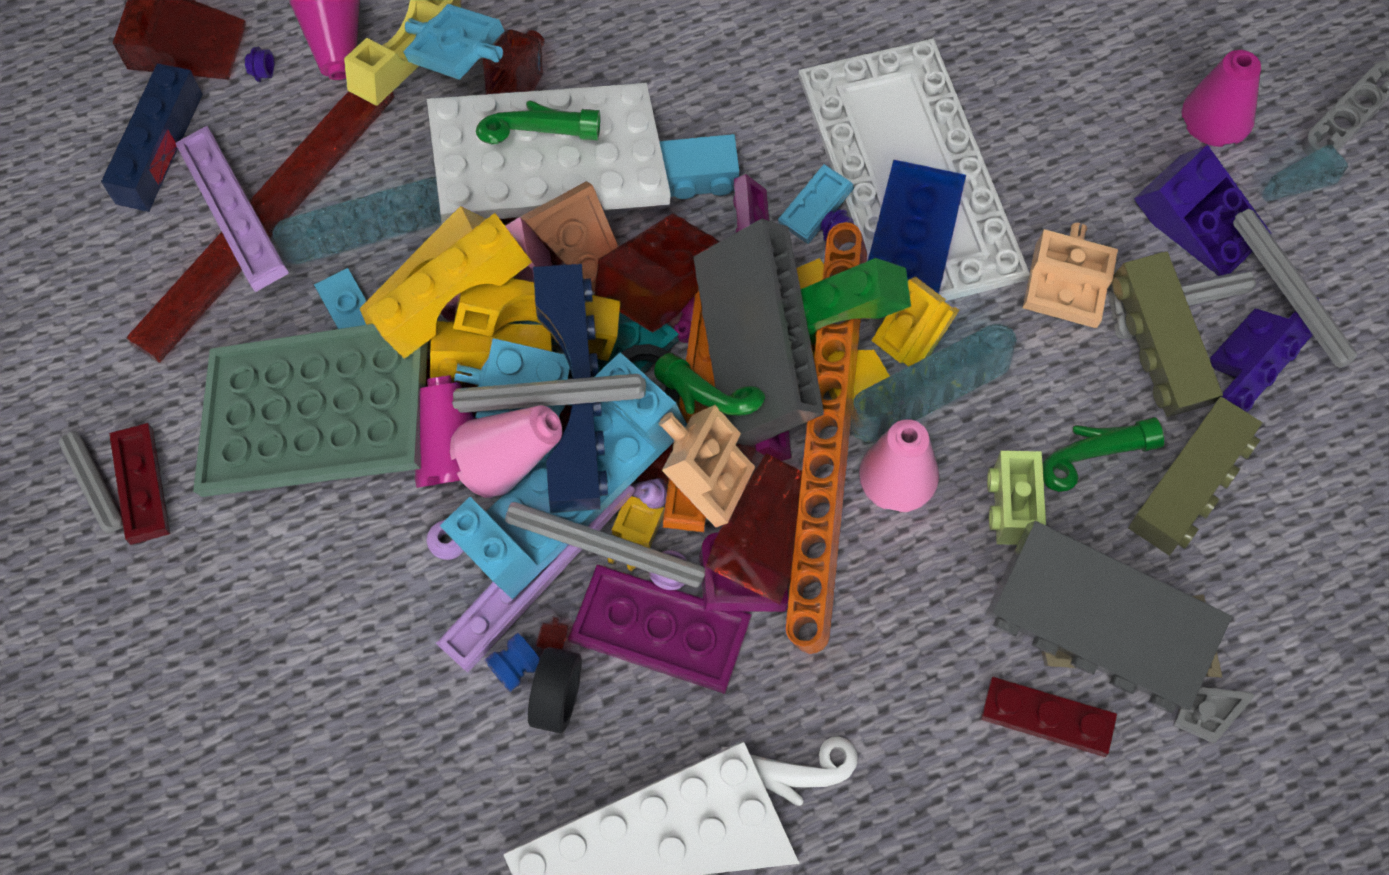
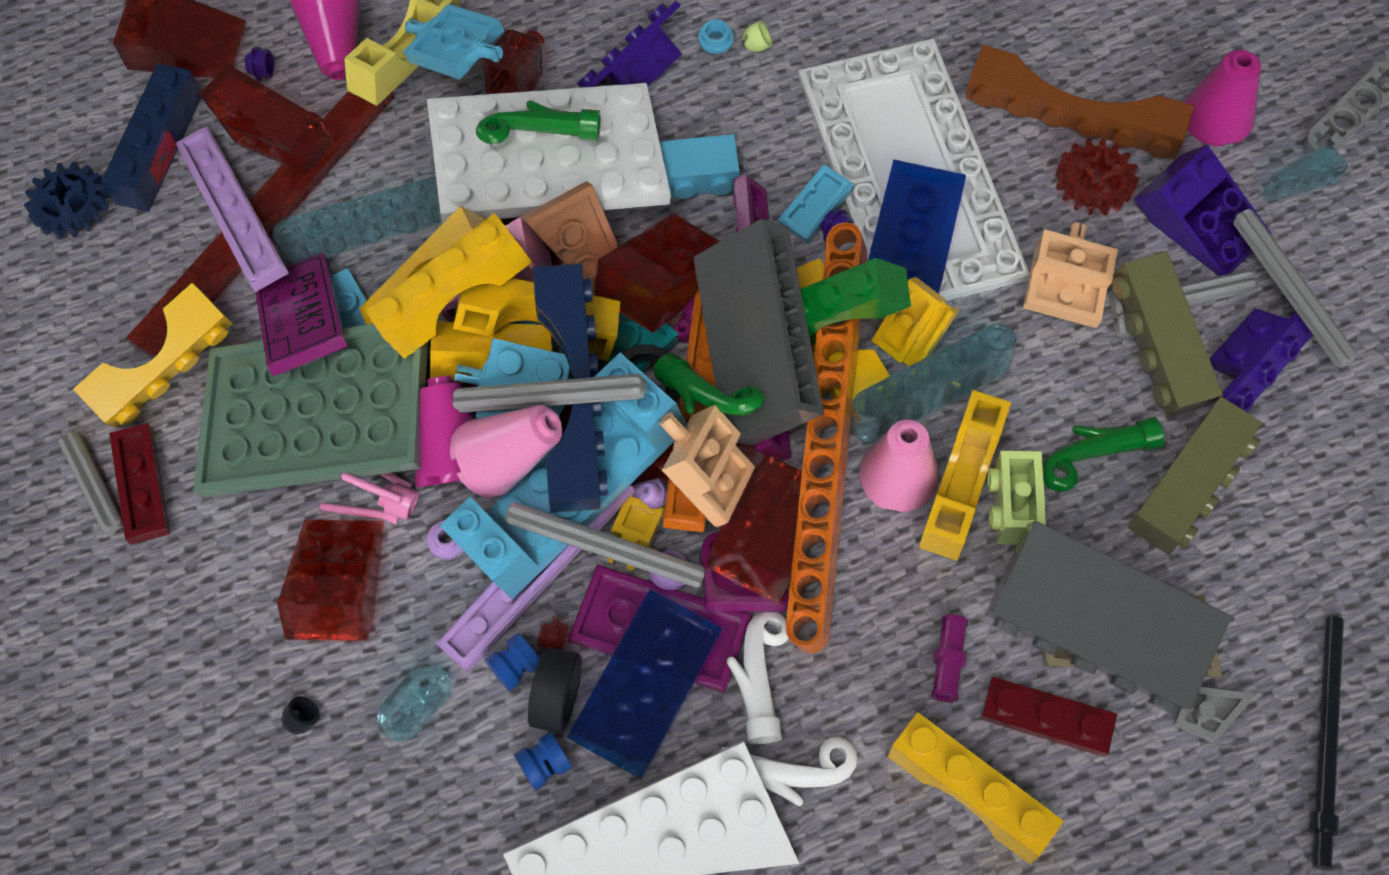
(66, 200): none -> dark blue gear
(191, 327): none -> yellow arch
(266, 120): none -> clear red wedge
(300, 316): none -> magenta tile
(300, 715): none -> black hinge
(332, 581): none -> clear red slope
(396, 499): none -> bright pink plant
(414, 704): none -> clear light blue plate
(542, 761): none -> blue wheel
(644, 57): none -> dark purple bracket
(645, 684): none -> clear blue tile
(712, 29): none -> medium azure plate
(753, 680): none -> white plant
(757, 37): none -> yellowish green hinge
(949, 658): none -> magenta pin
(965, 475): none -> yellow arch
(1000, 804): none -> yellow arch
(1079, 179): none -> clear red gear
(1146, 124): none -> dark orange arch
(1324, 821): none -> black bar

